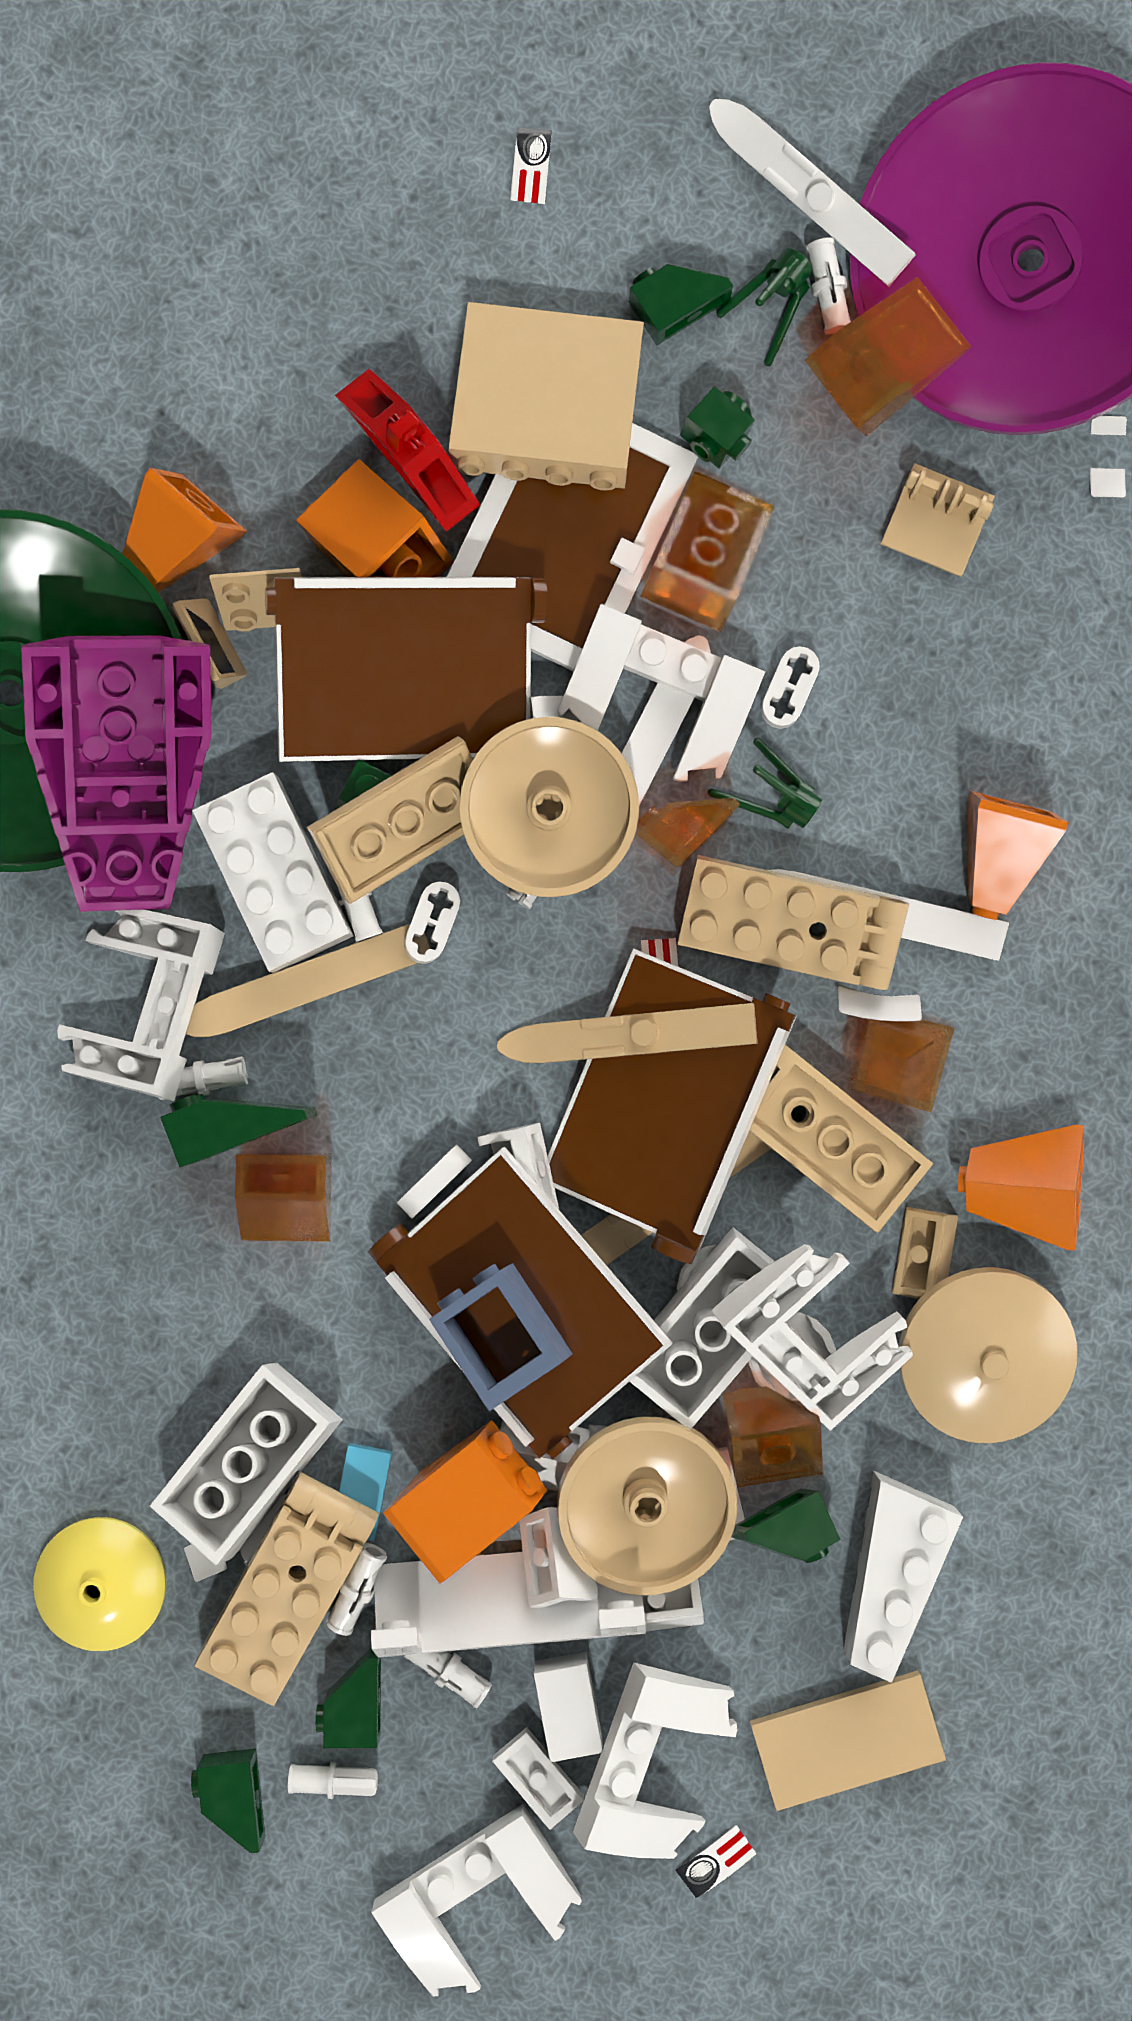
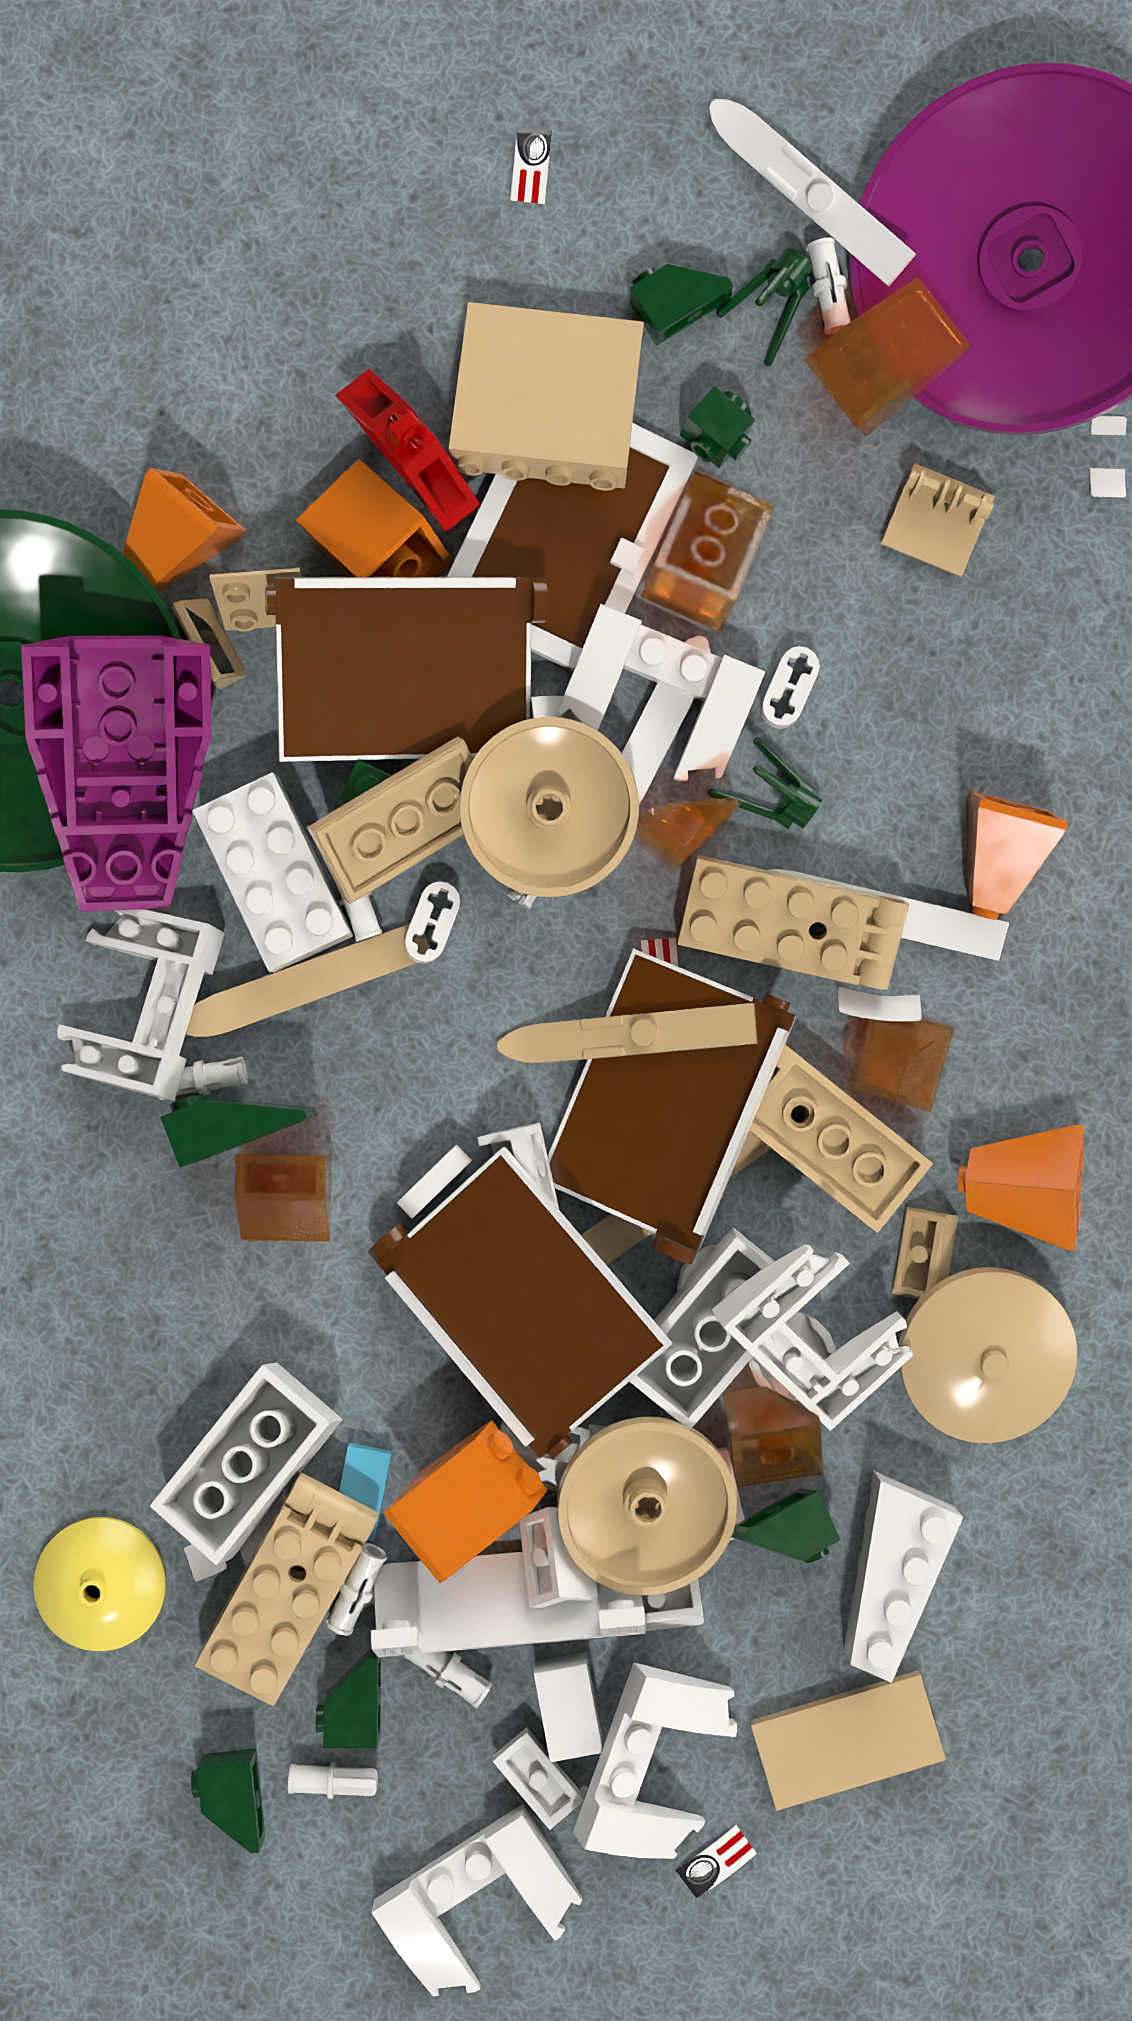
(531, 1315): sand blue window -> none

